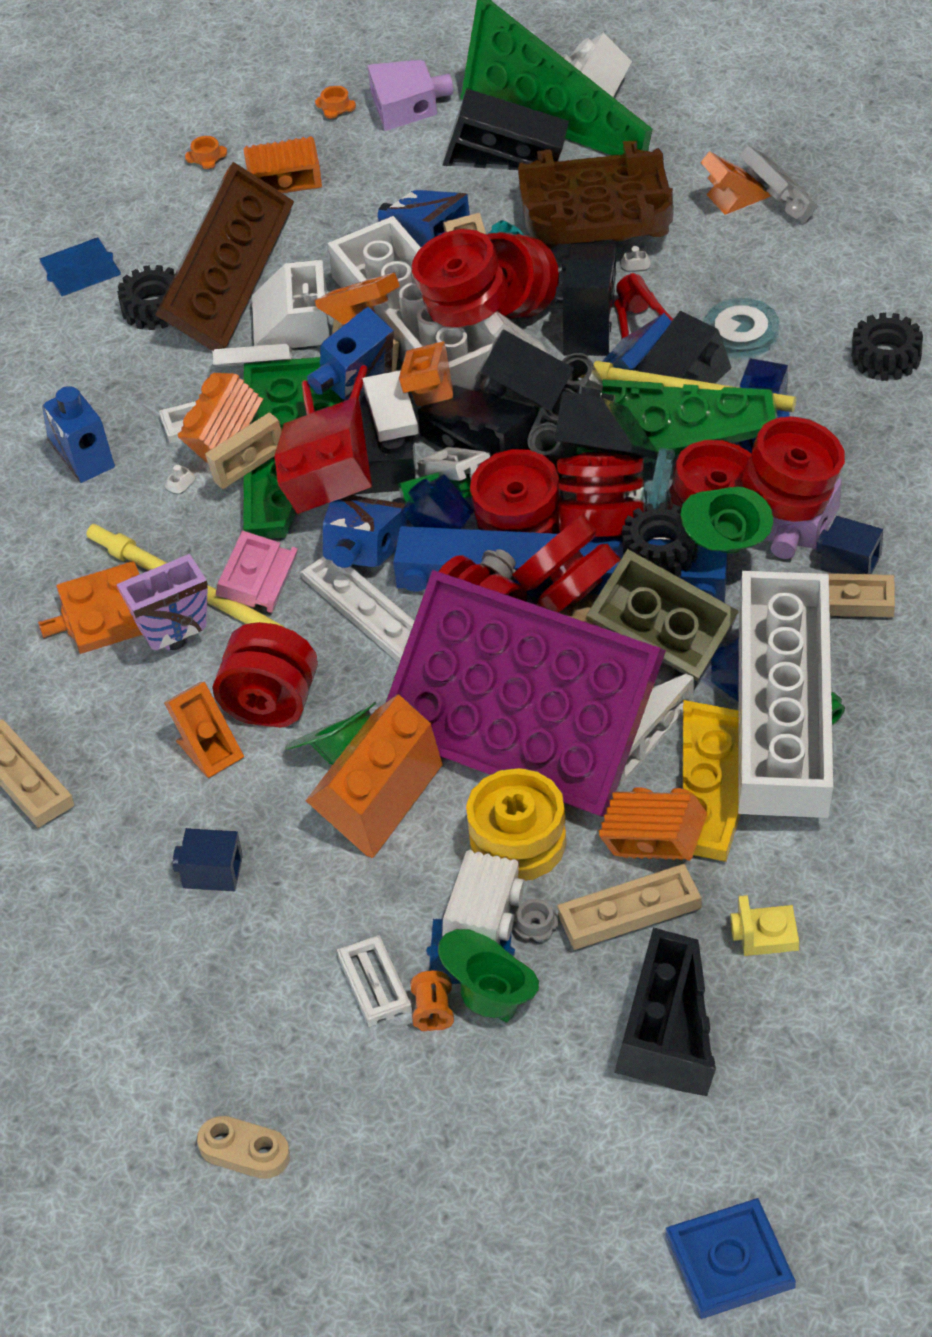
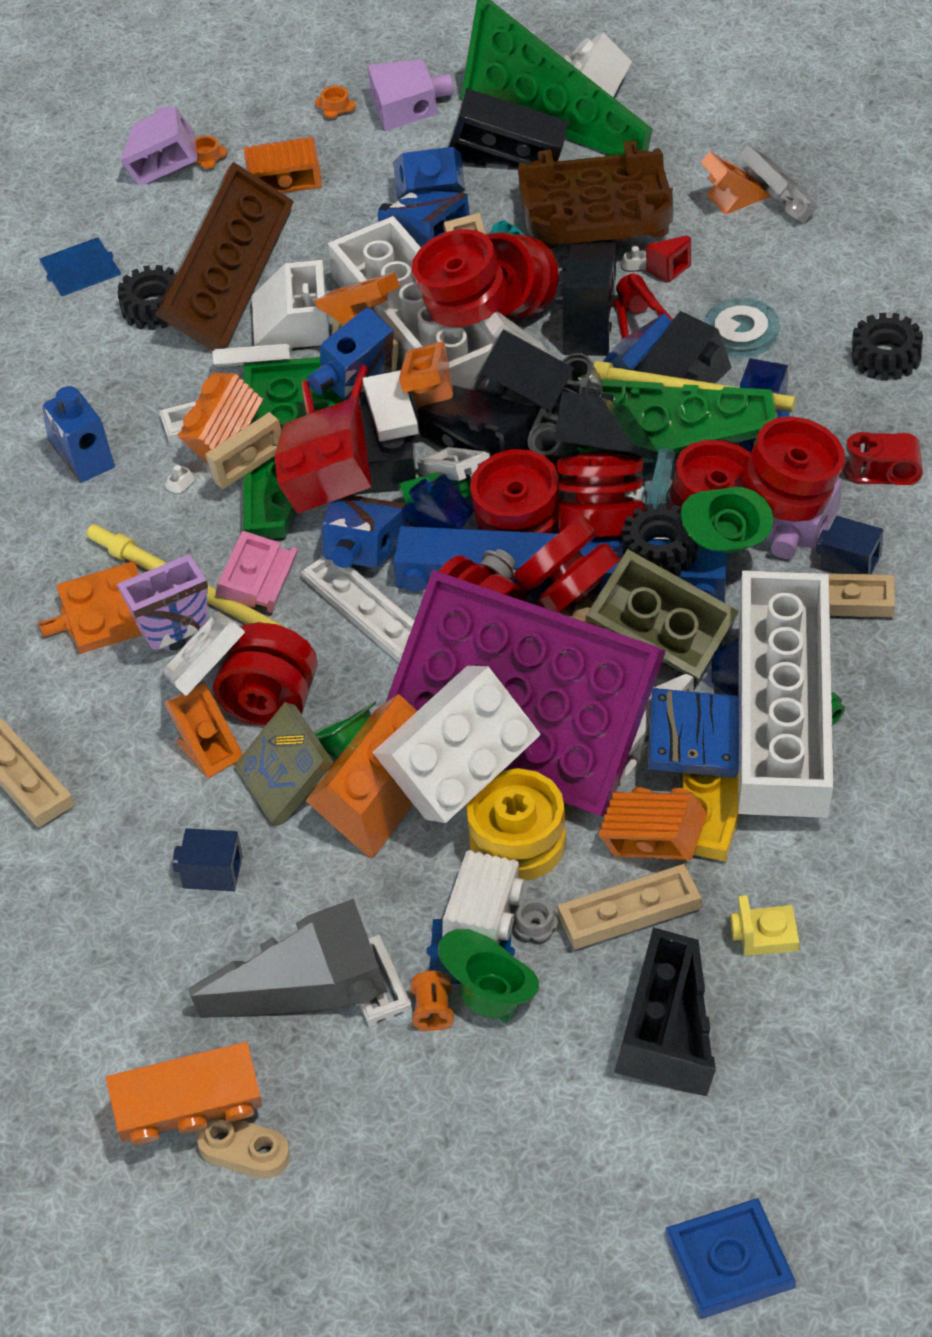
(159, 145): none -> lavender torso
(184, 1093): none -> orange slope
(202, 652): none -> white tile
(283, 764): none -> olive tile
(313, 969): none -> dark grey wedge
(429, 170): none -> blue torso
(456, 743): none -> white brick
(668, 257): none -> red slope
(693, 733): none -> blue tile
(886, 457): none -> red piece

